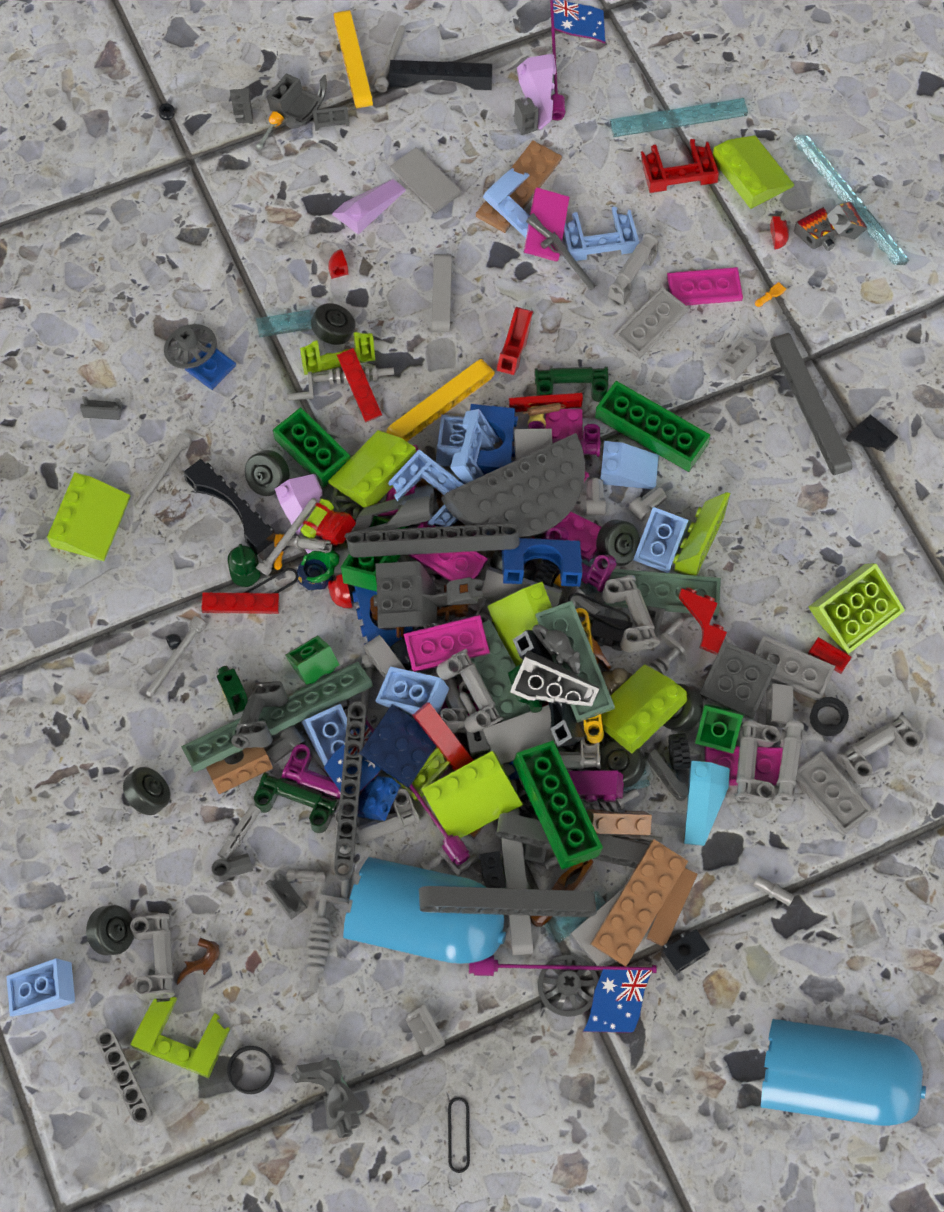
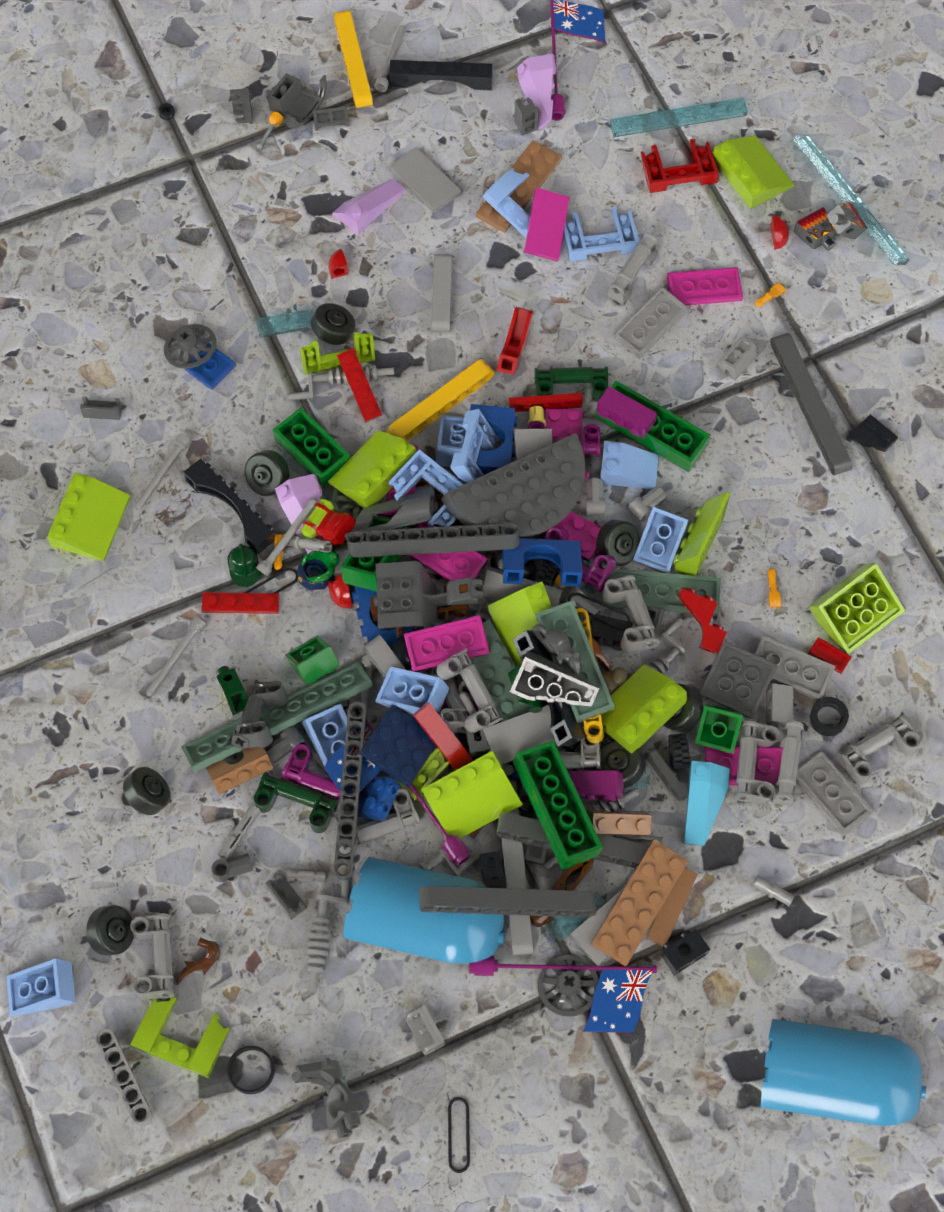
(173, 641): black hinge -> none
(544, 409): medium nougat piece -> none
(553, 239): dark grey piece -> none
(626, 412): none -> magenta brick
(773, 596): none -> light orange piece

